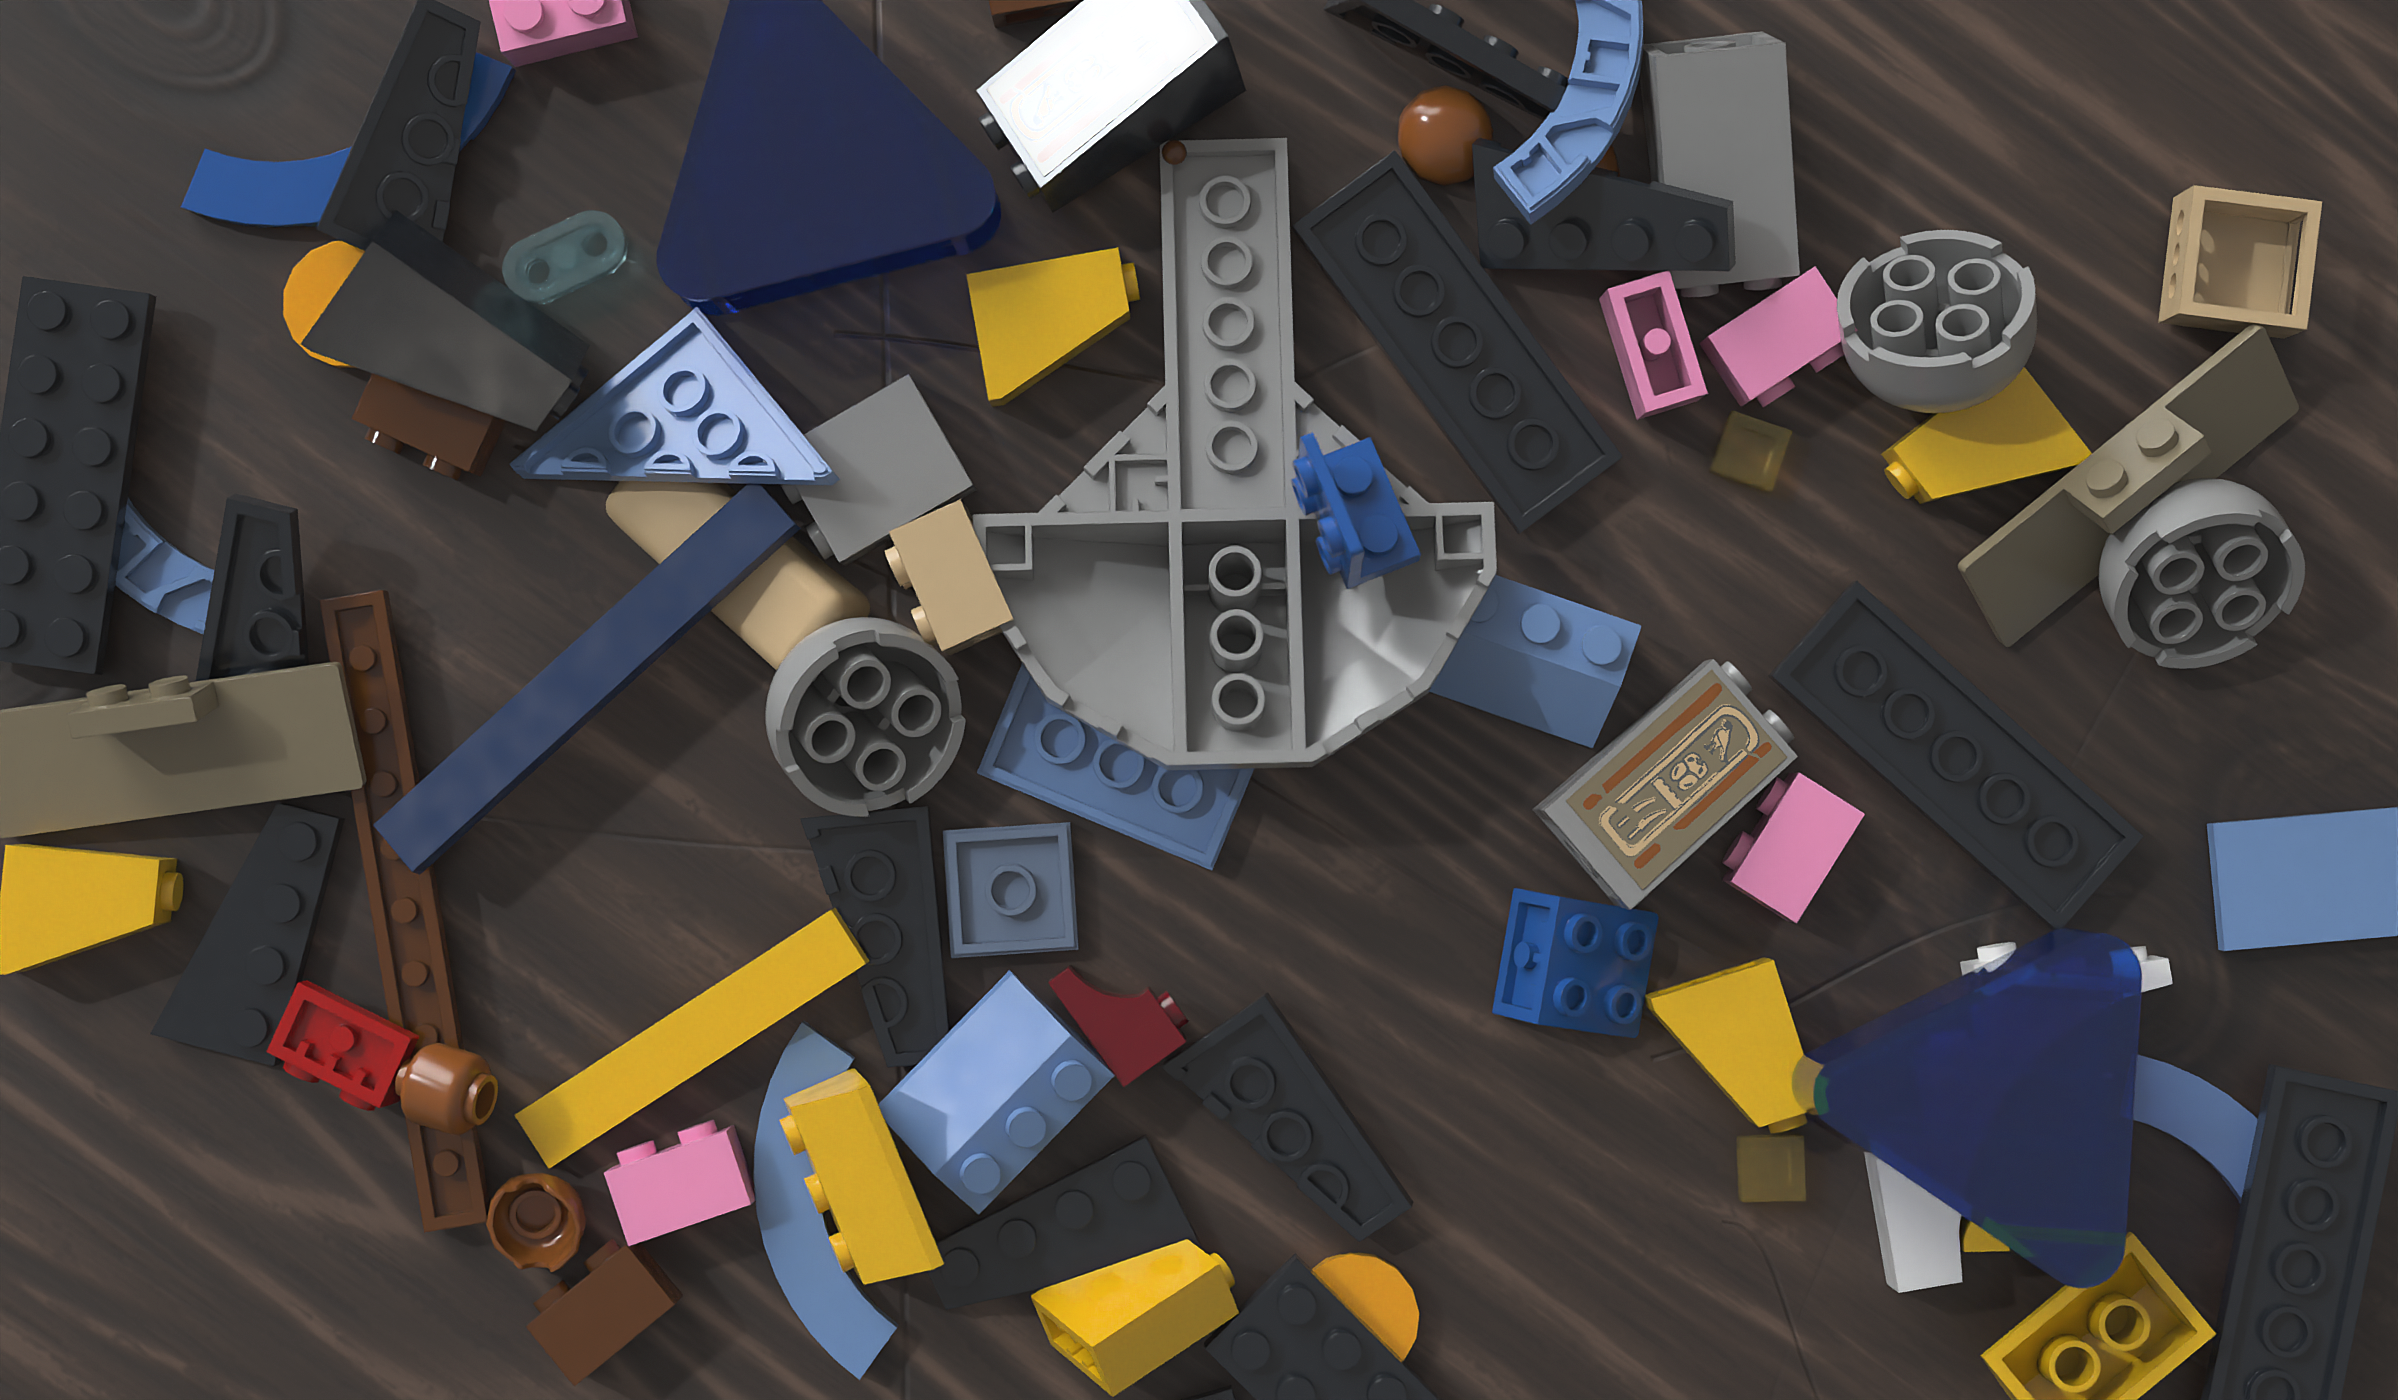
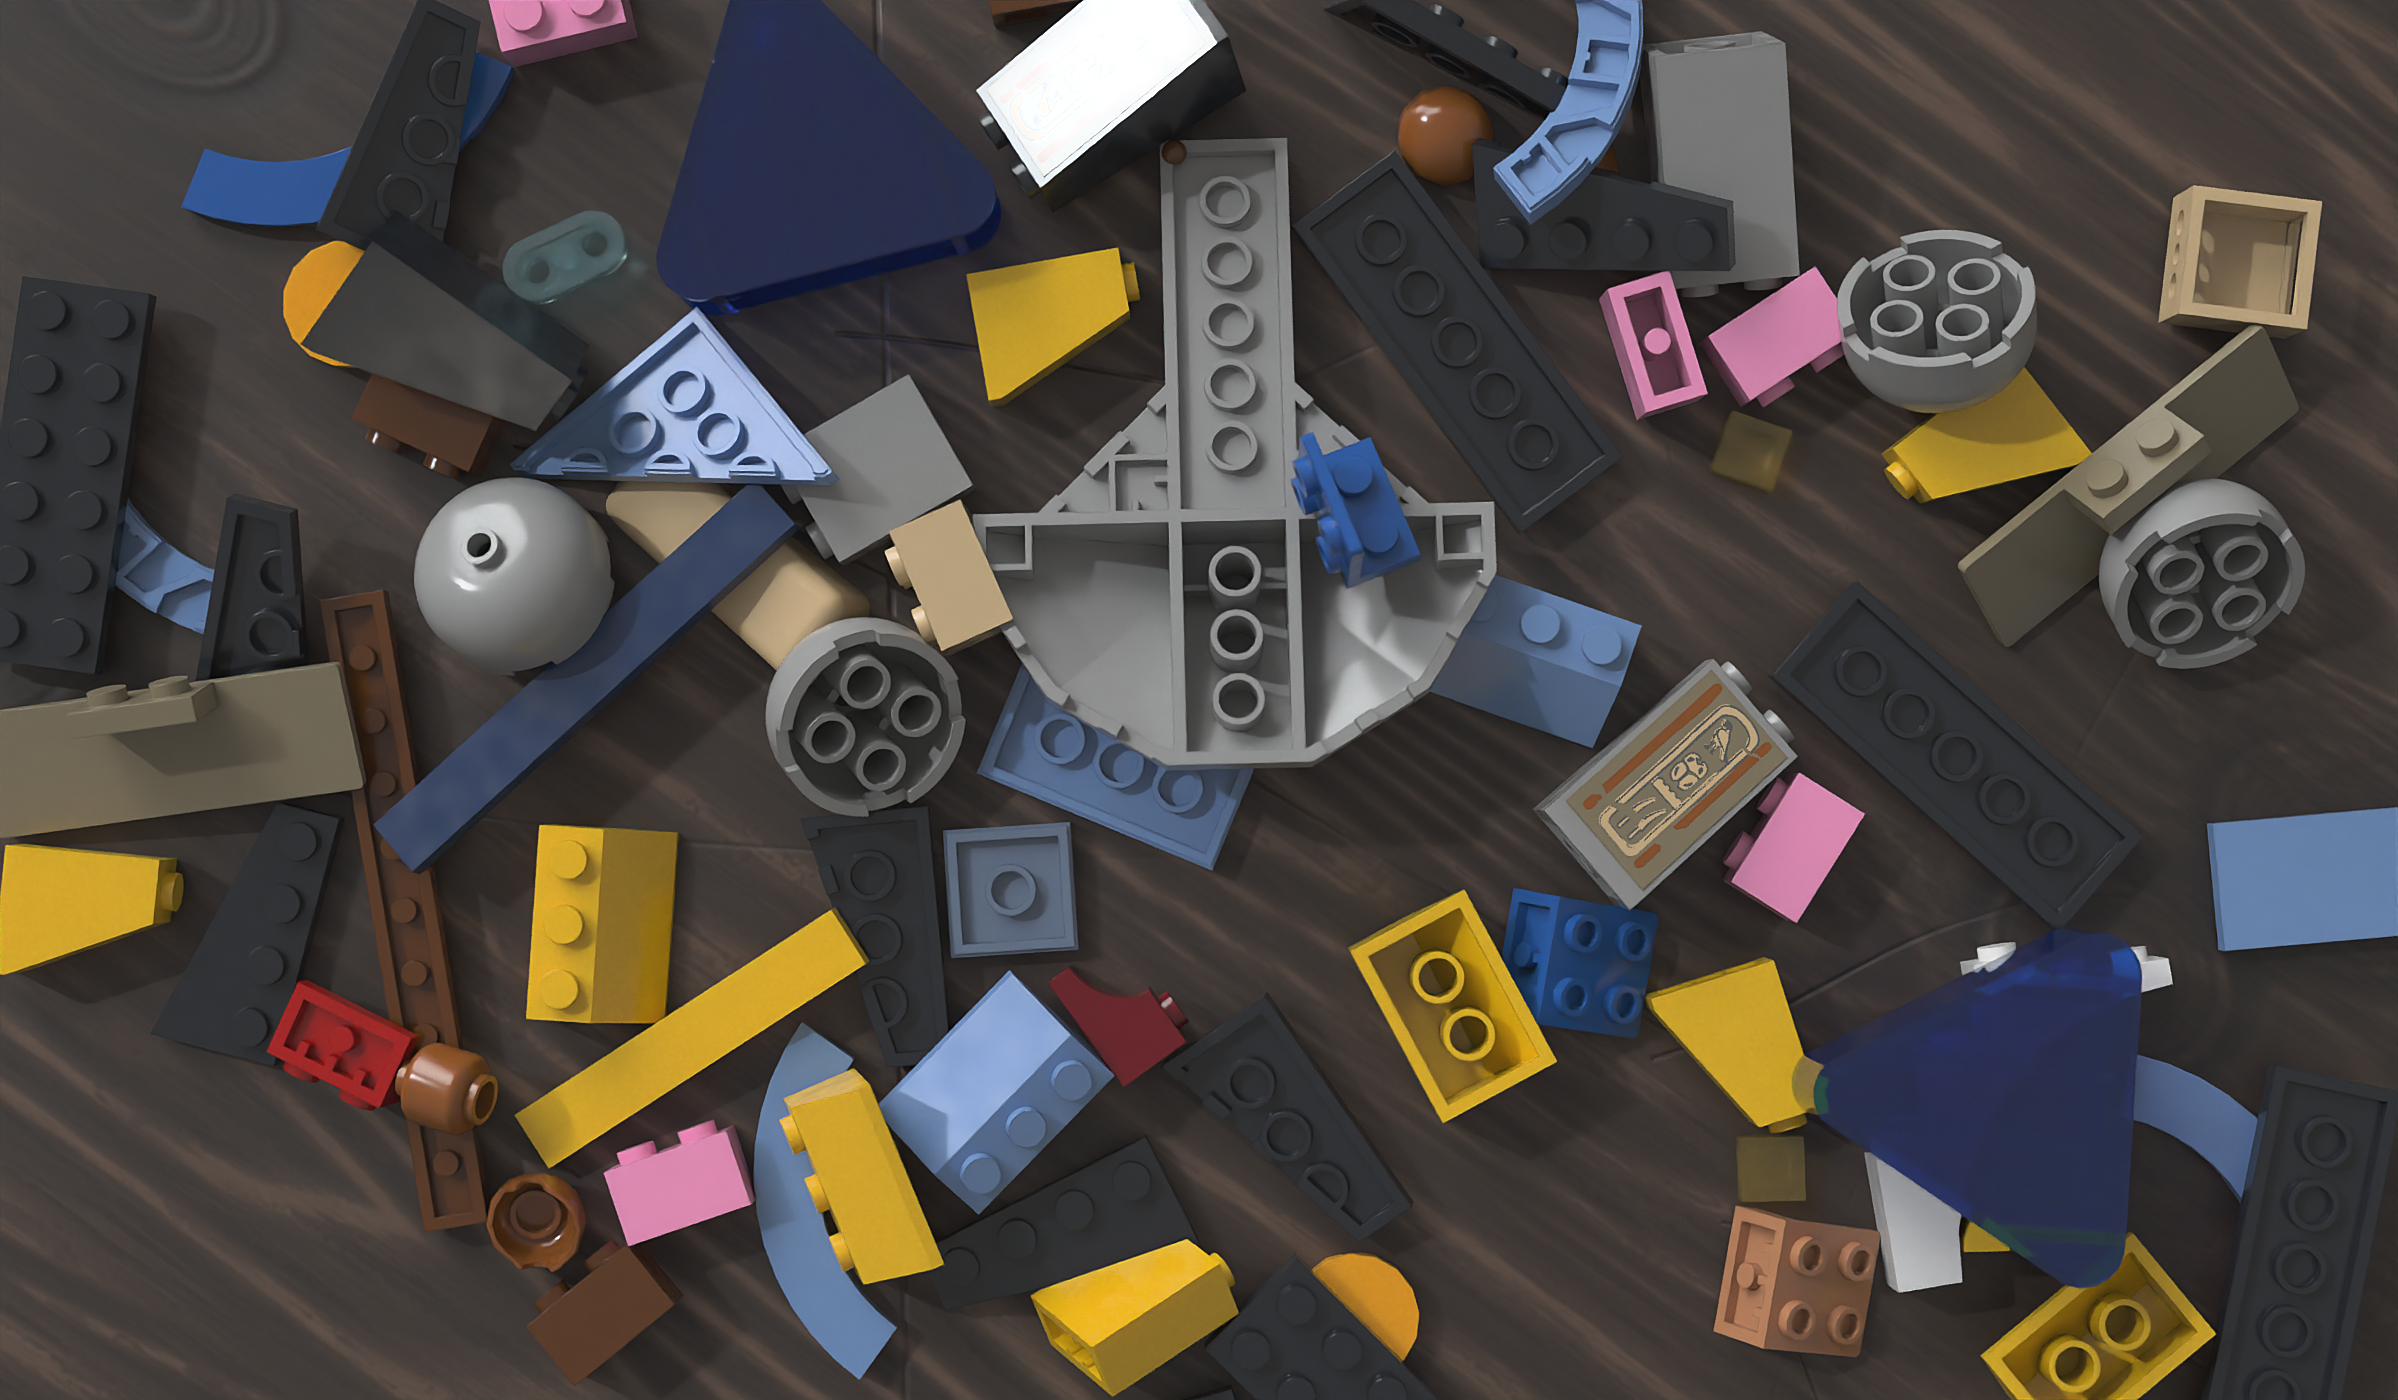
(513, 575): none -> light grey cylinder
(602, 924): none -> yellow slope
(1452, 1005): none -> yellow slope
(1796, 1284): none -> nougat bracket

